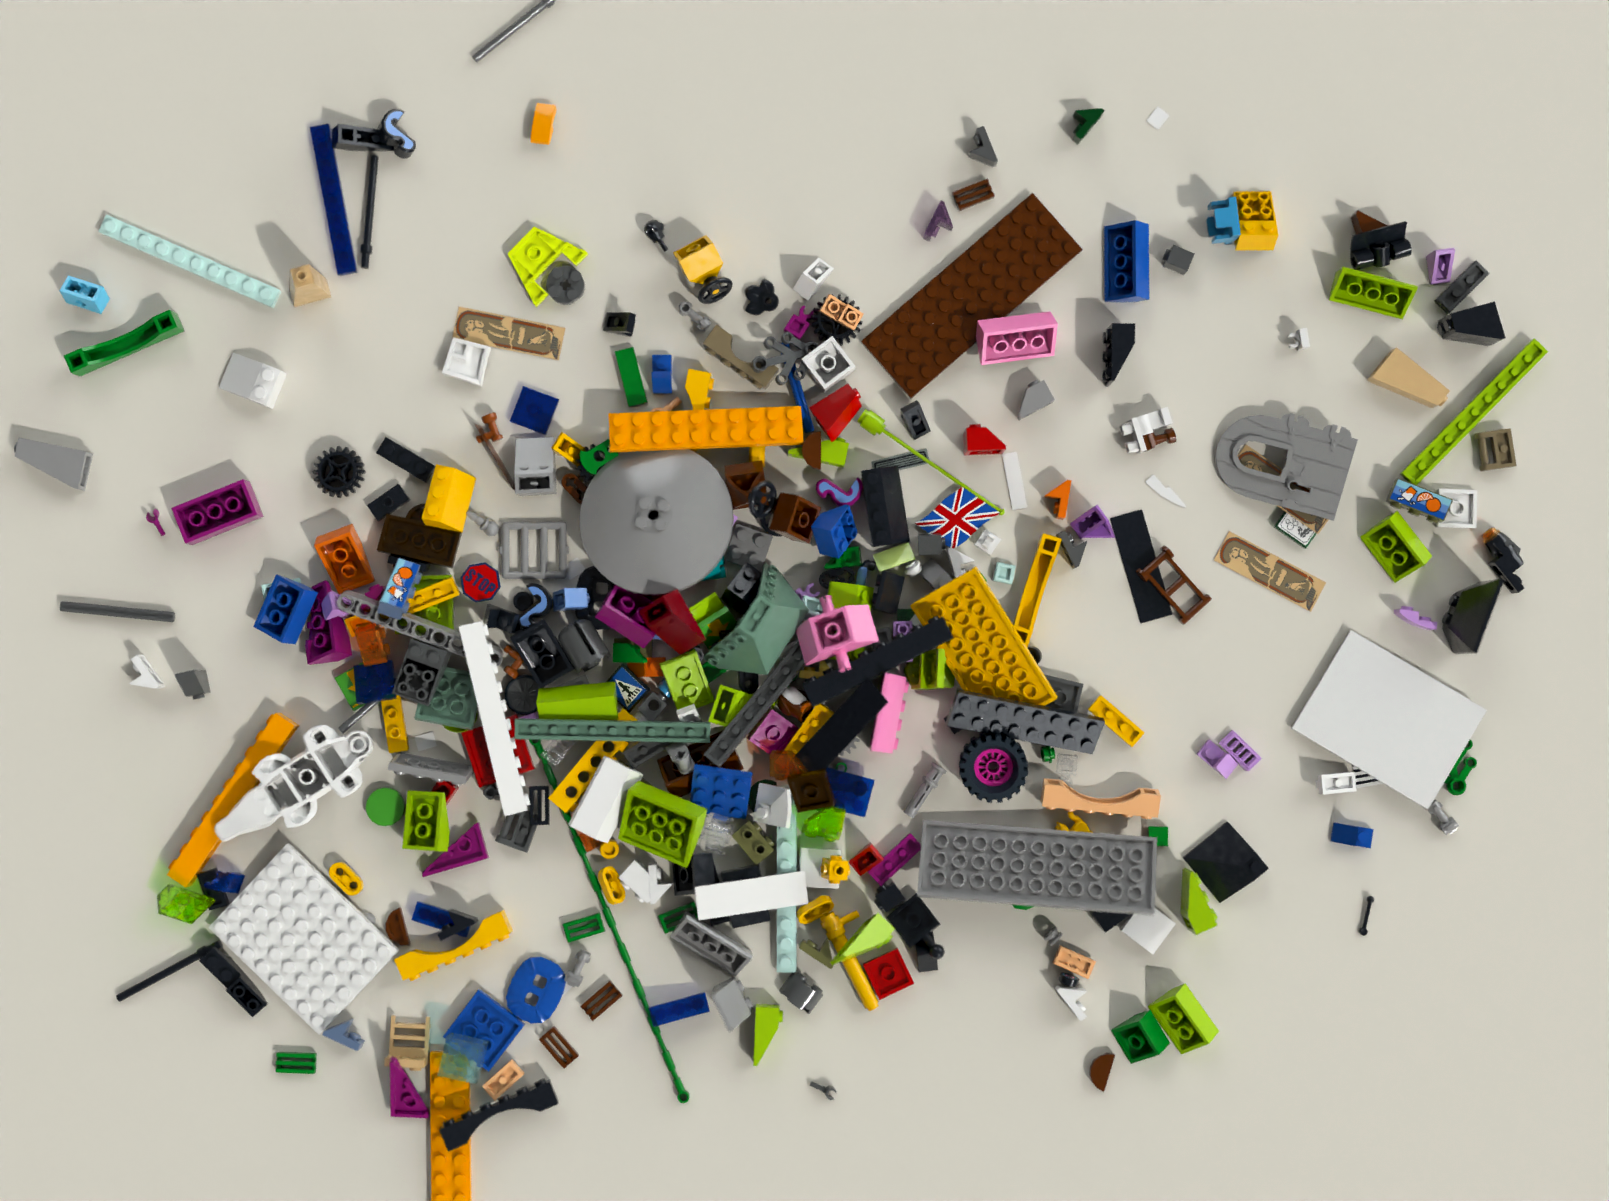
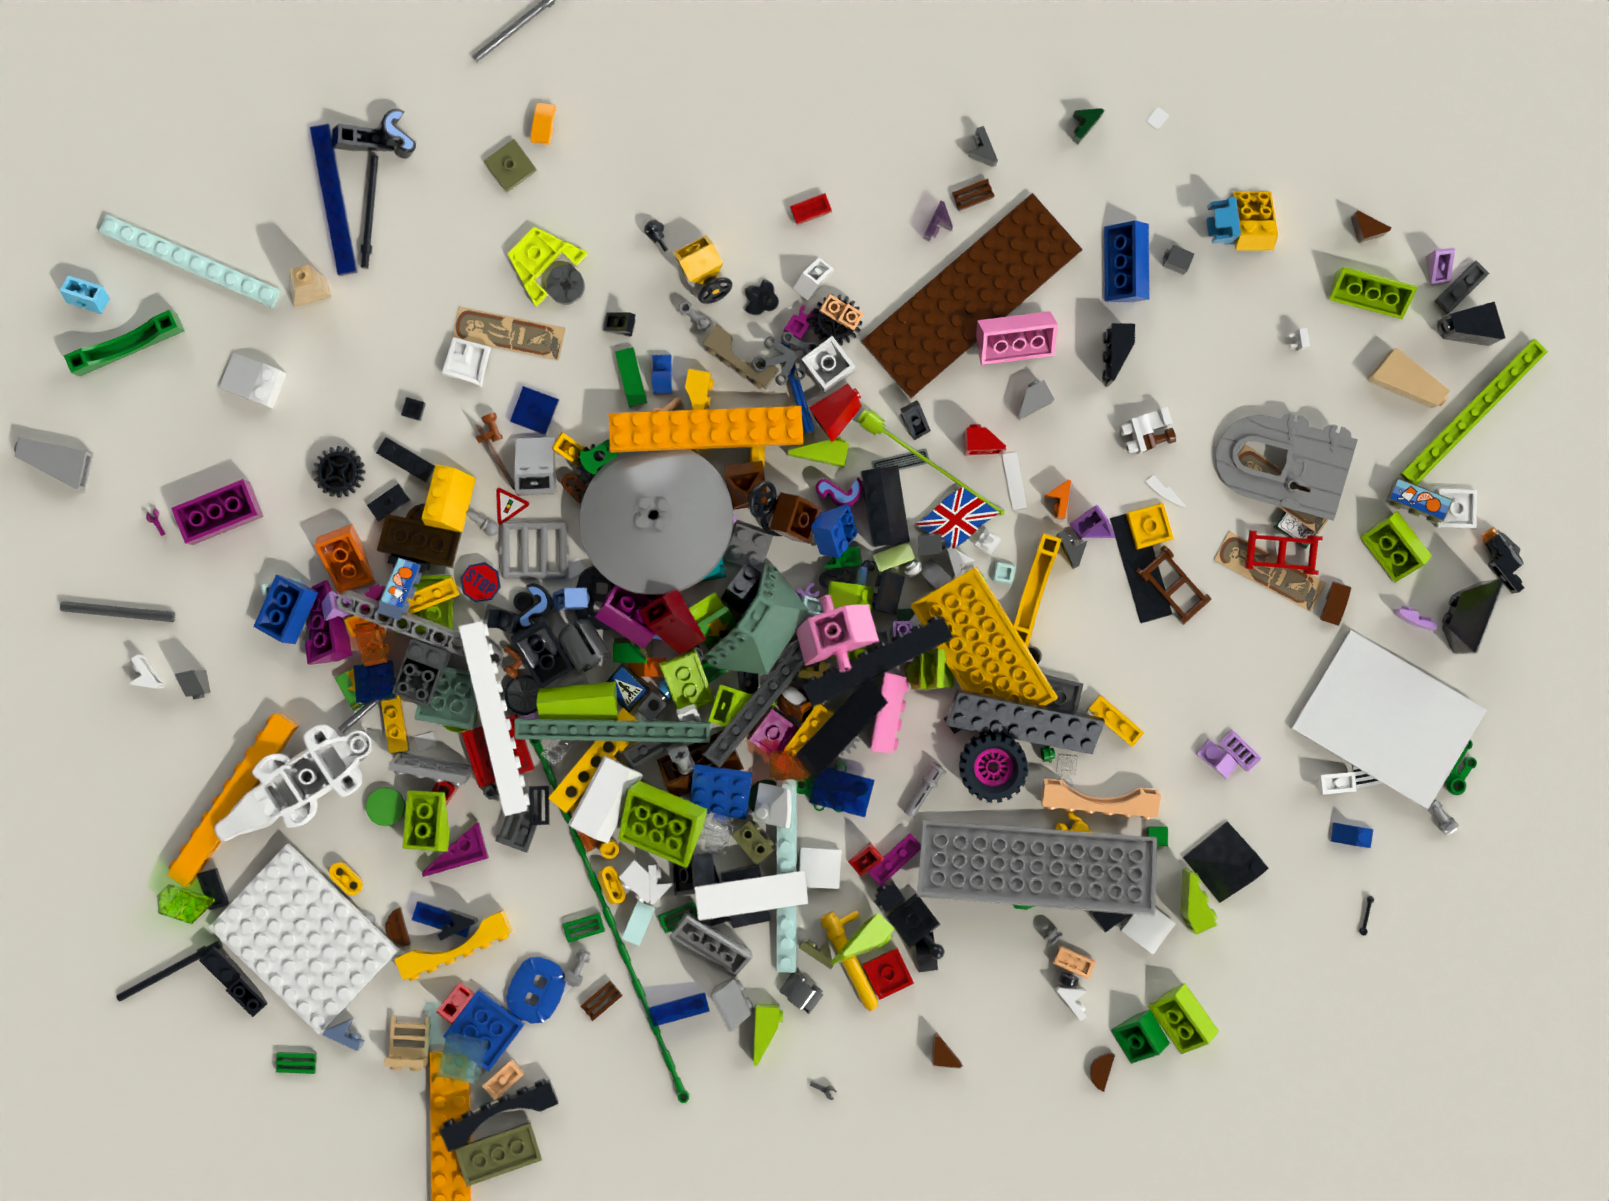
(226, 882): clear blue slope -> none
(403, 1096): magenta wing -> none
(413, 409): none -> black plate
(455, 1003): none -> slope
(498, 1154): none -> olive plate
(508, 505): none -> sticker
(510, 165): none -> olive plate
(548, 1035): reddish brown tile -> none
(638, 923): none -> light aqua slope
(810, 209): none -> red plate
(811, 790): dark brown plate -> none
(812, 450): reddish brown tile -> none
(815, 909): yellow plate -> none
(825, 823): clear neon green slope -> none
(835, 869): yellow brick -> none
(943, 1055): none -> reddish brown slope
(1149, 526): none -> yellow tile
(1312, 539): none -> red piece
(1336, 603): none -> reddish brown slope
(1379, 246): black panel -> none
(1501, 446): dark tan plate -> none

